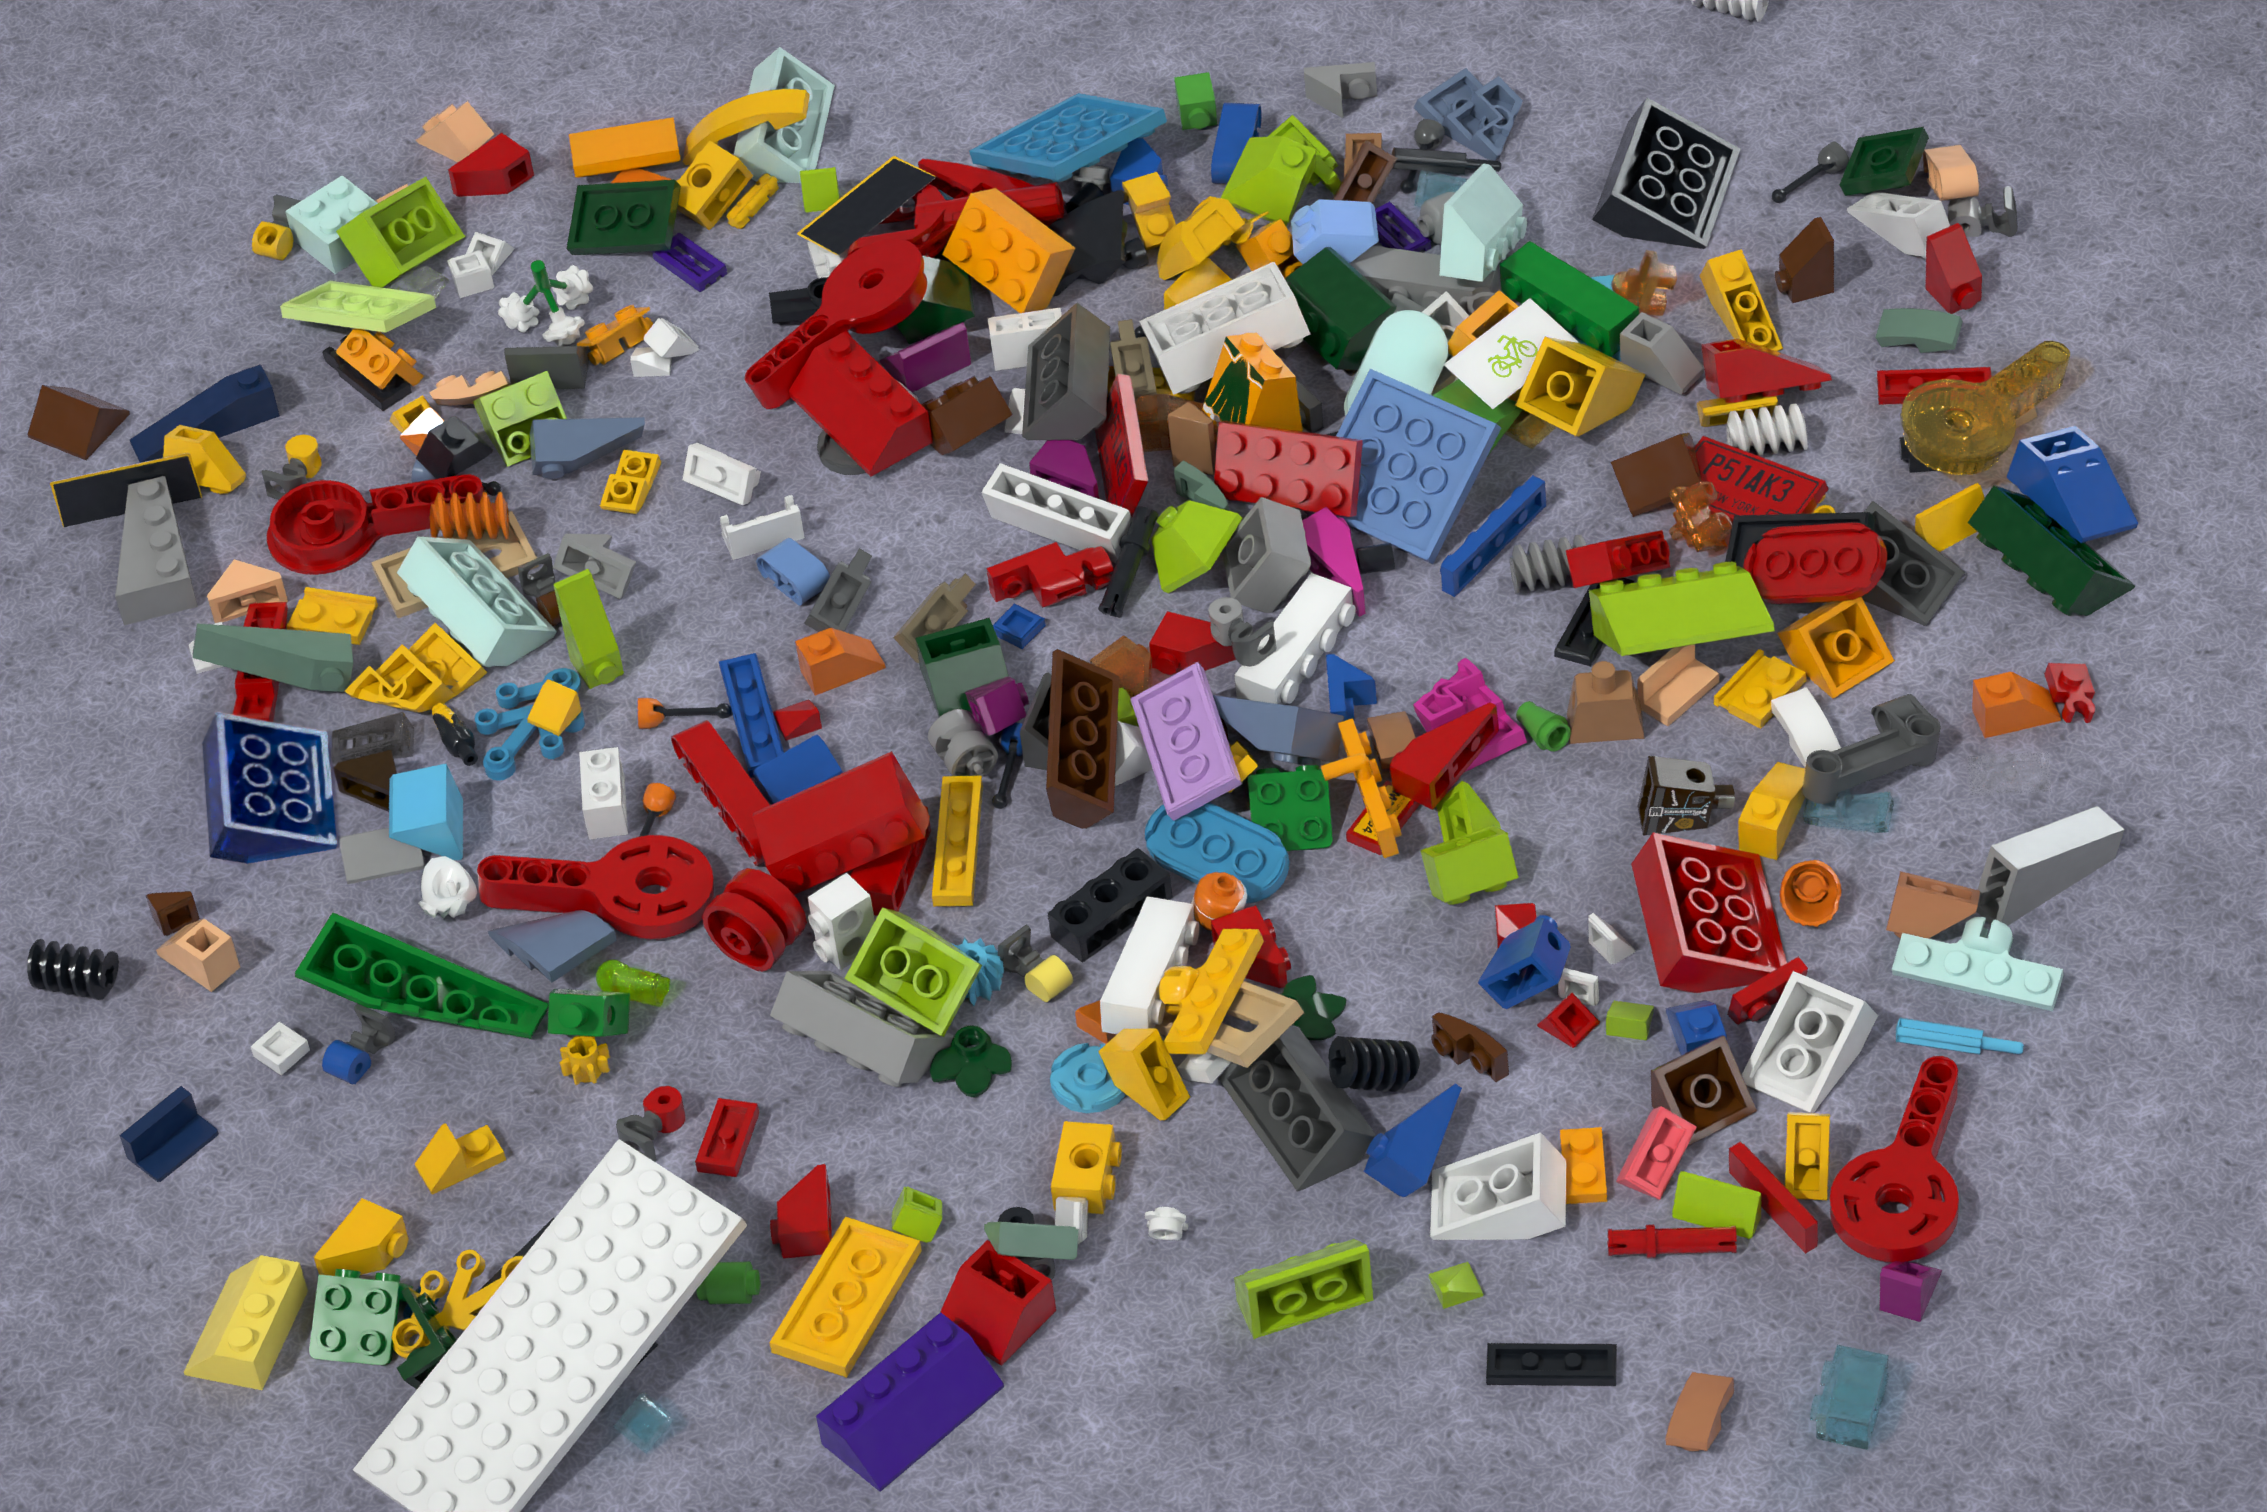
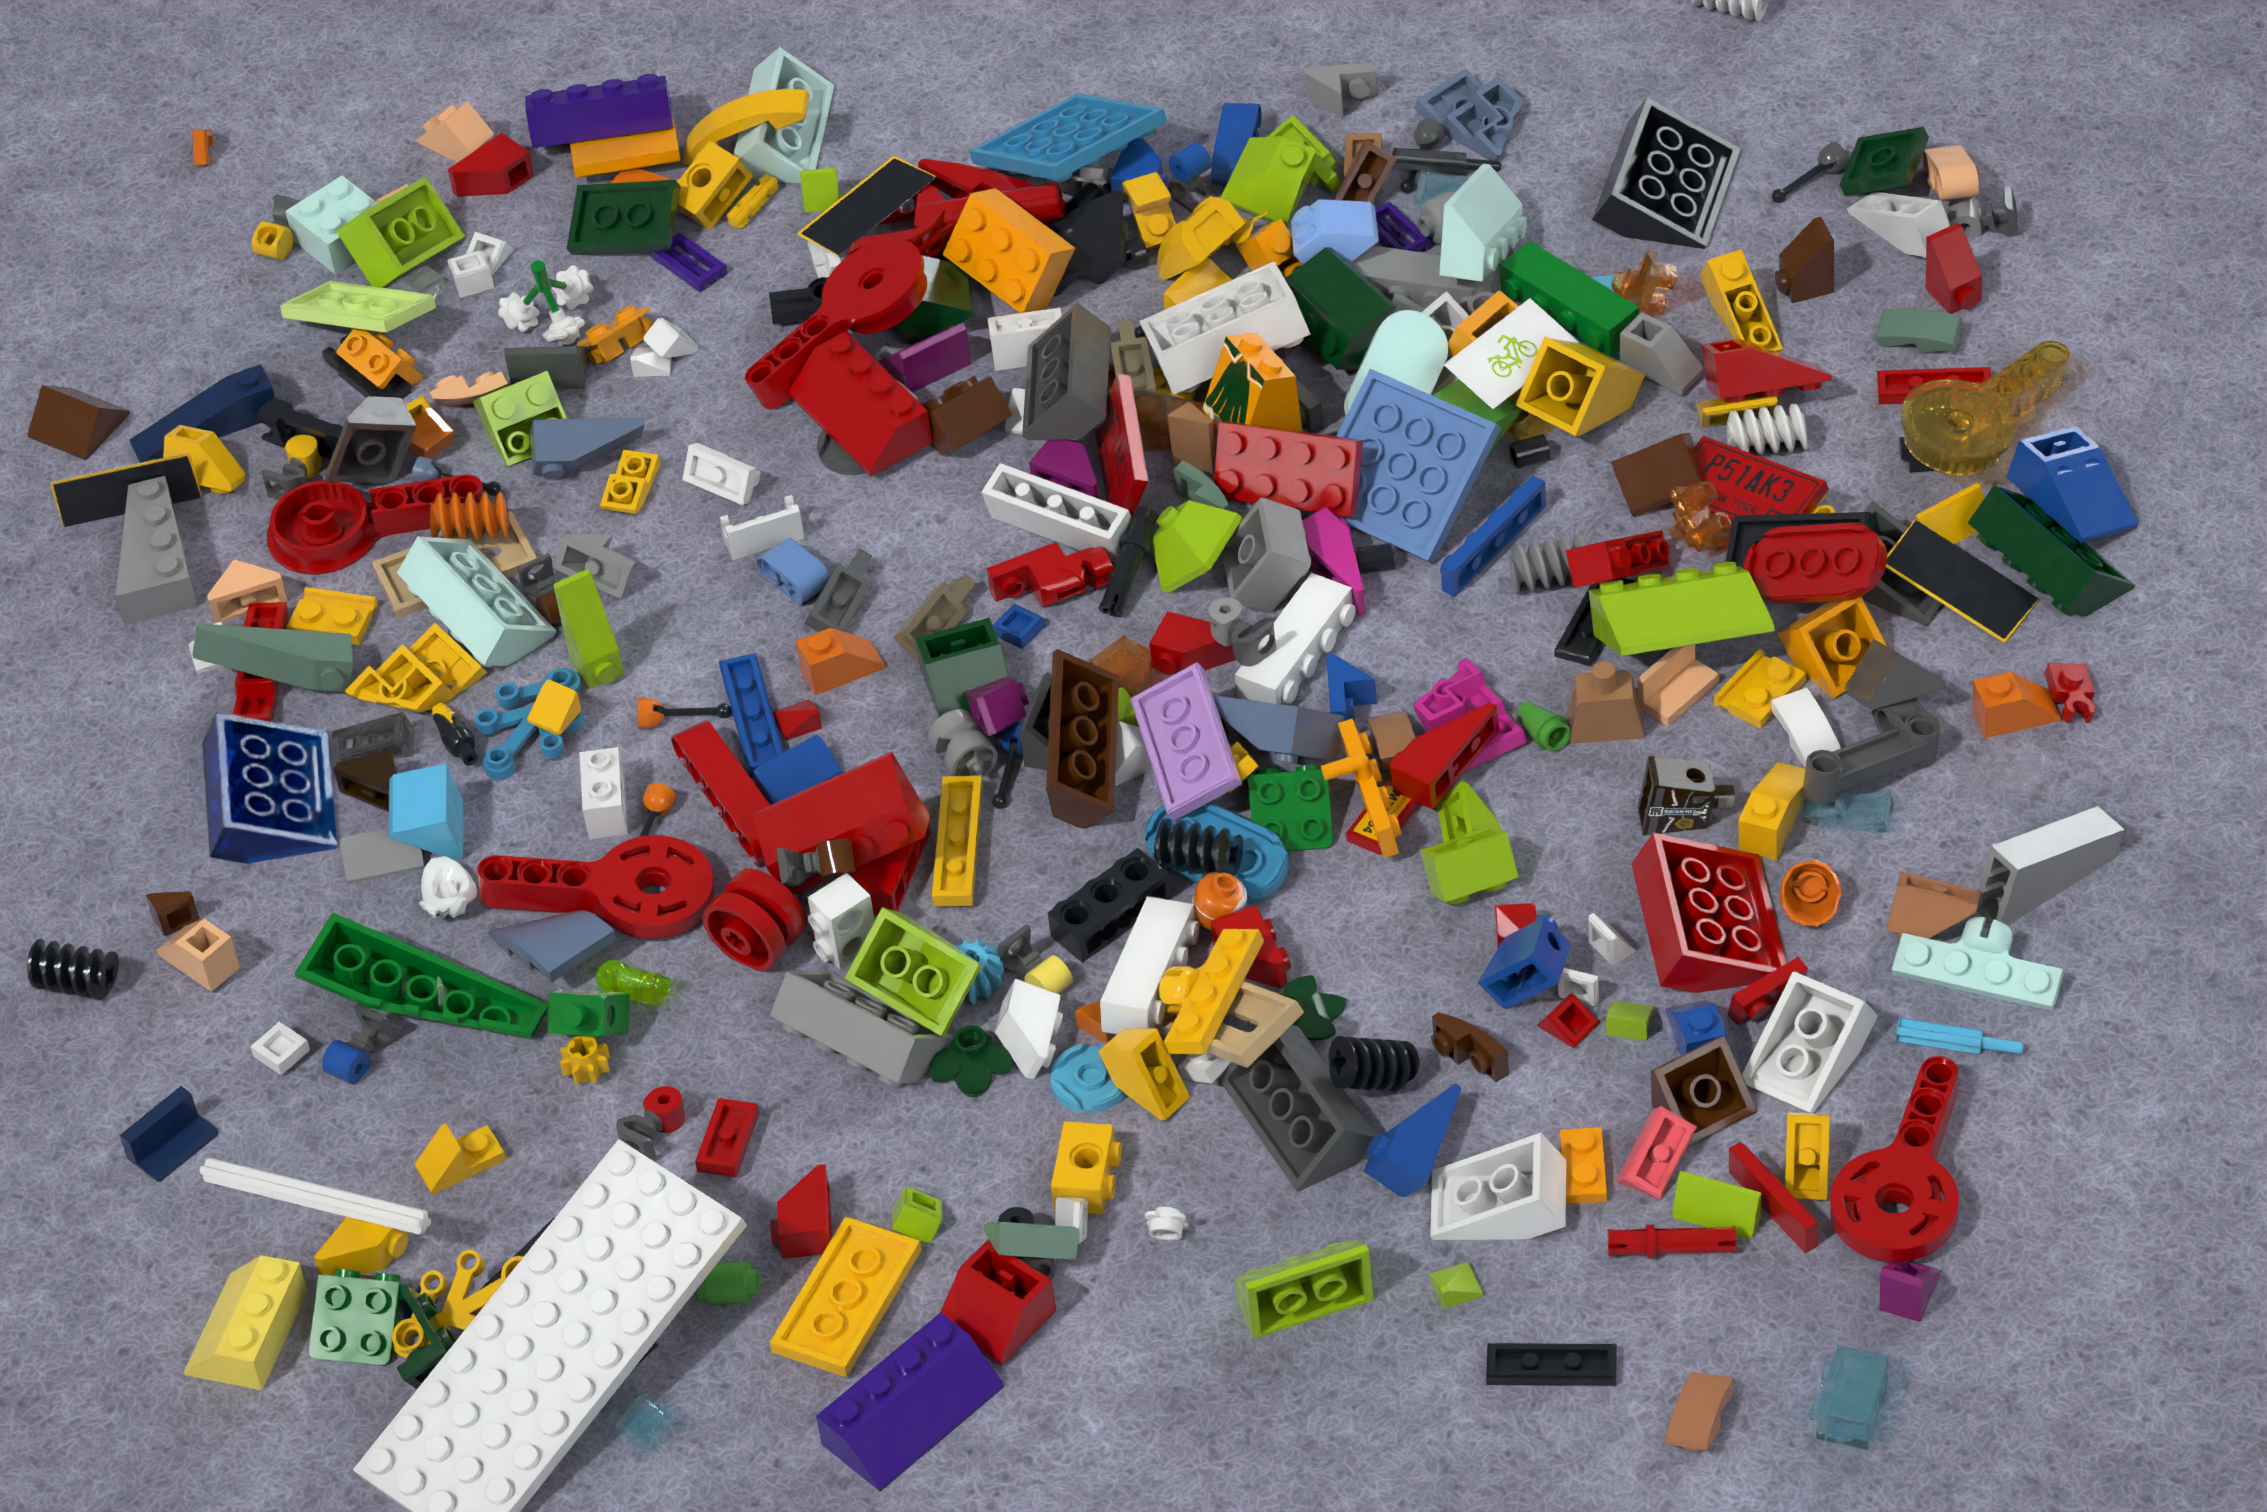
(201, 141): none -> orange tile
(289, 423): none -> black plate
(315, 1196): none -> white axle
(372, 442): none -> flat silver slope
(452, 448): black slope -> none
(598, 110): none -> dark purple slope
(831, 860): none -> leg
(1026, 1026): none -> white slope
(1187, 167): none -> leg
(1195, 101): bright green brick -> none
(1196, 852): none -> black piece
(1529, 451): none -> black hinge
(1889, 678): none -> dark grey slope
(1960, 581): none -> black sticker

